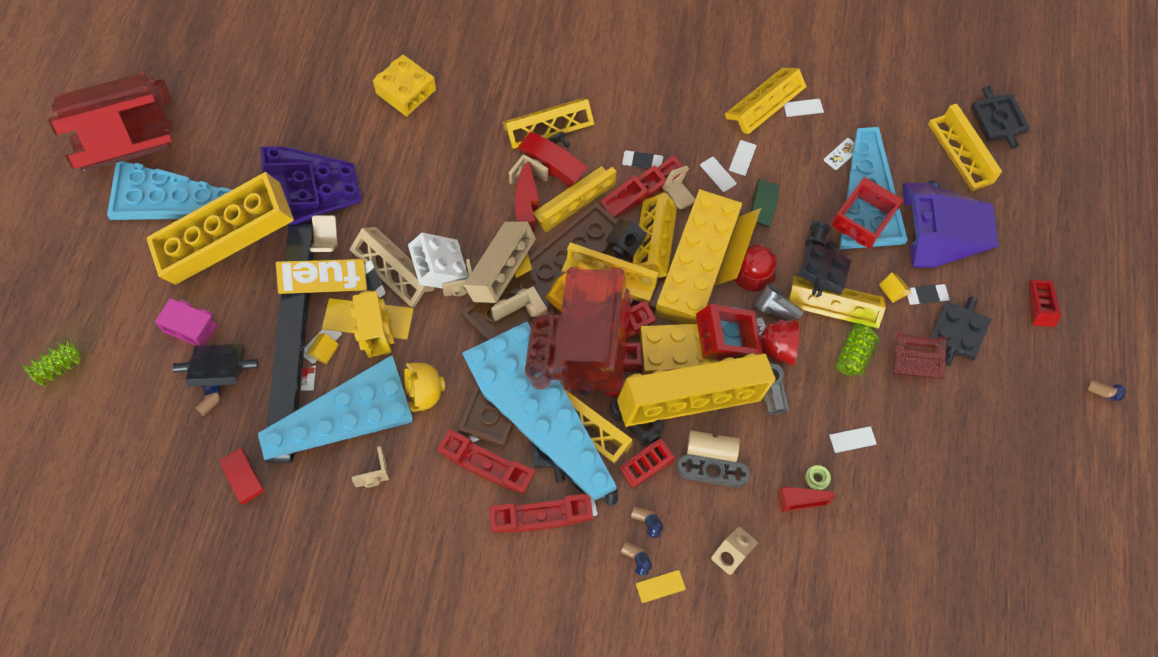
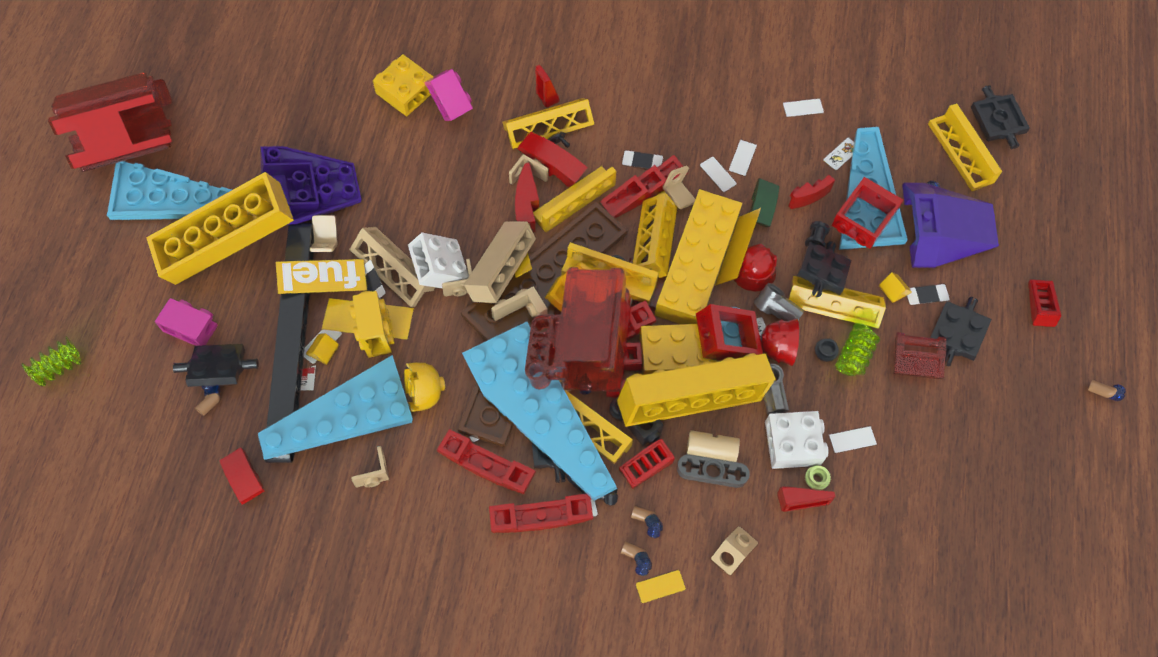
(449, 94): none -> dark pink brick
(545, 88): none -> red slope
(633, 234): black brick -> none
(767, 99): yellow fence -> none
(796, 439): none -> white brick
(809, 194): none -> red slope
(826, 350): none -> black plate

